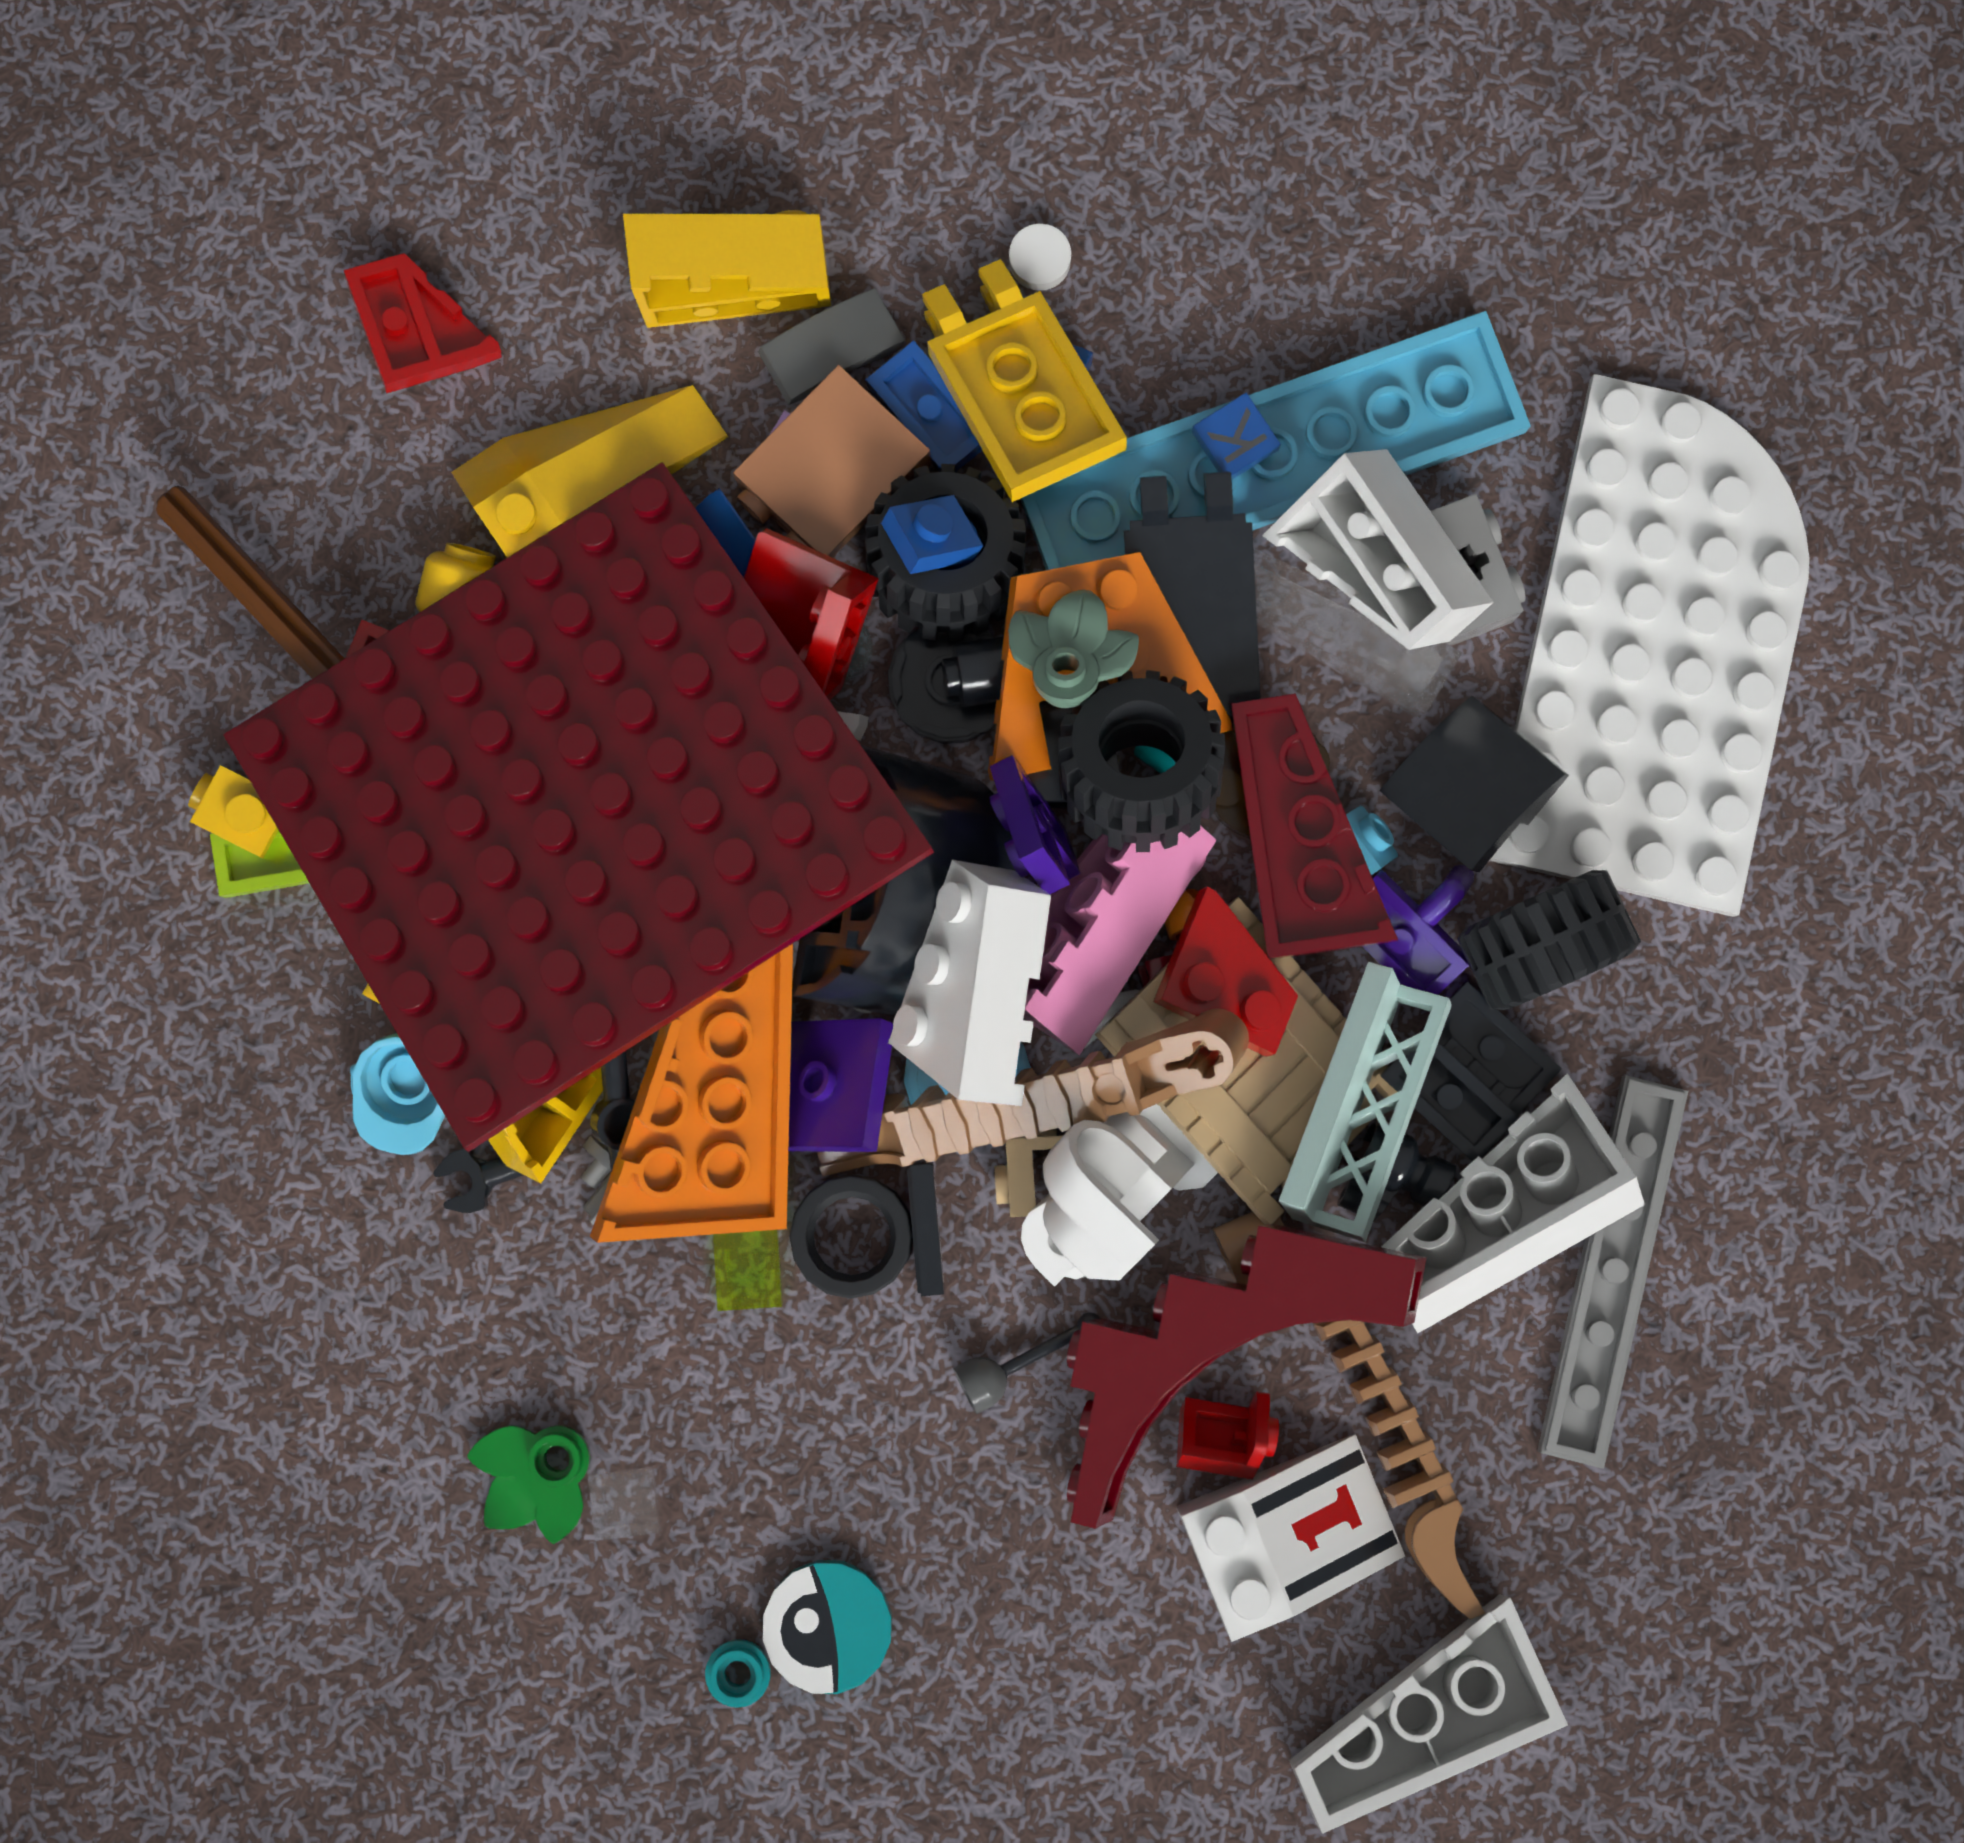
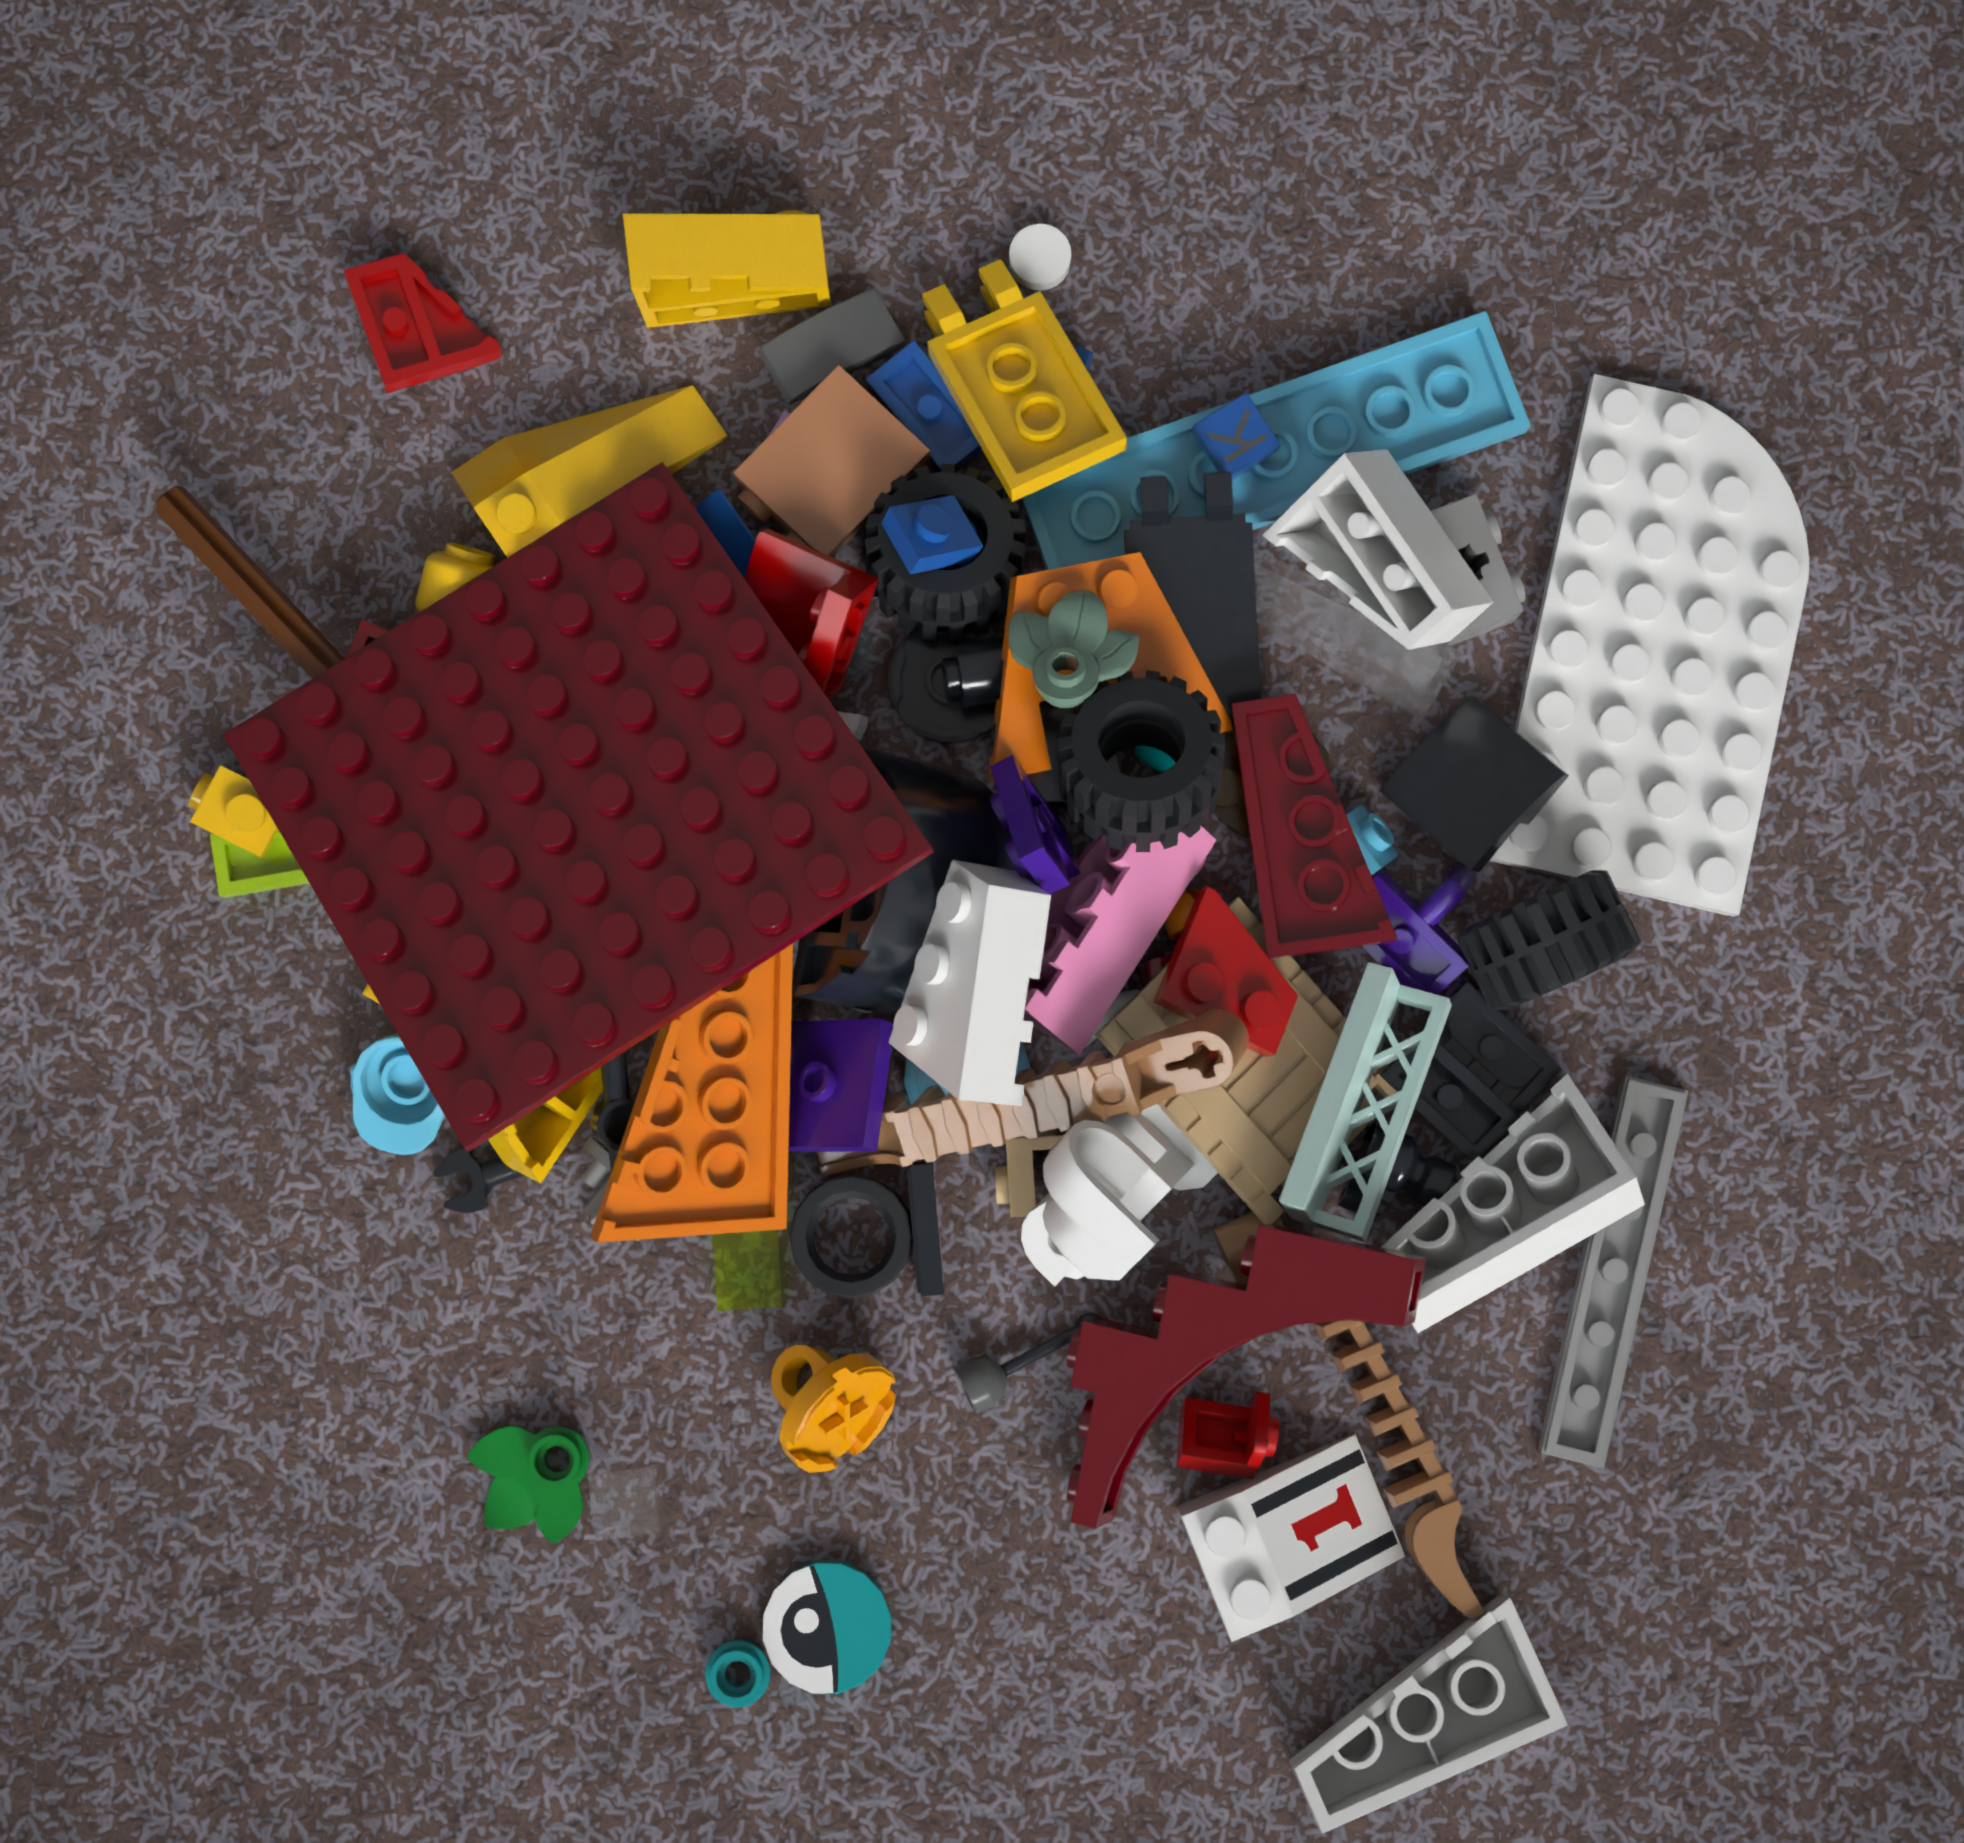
(835, 1409): none -> light orange tile

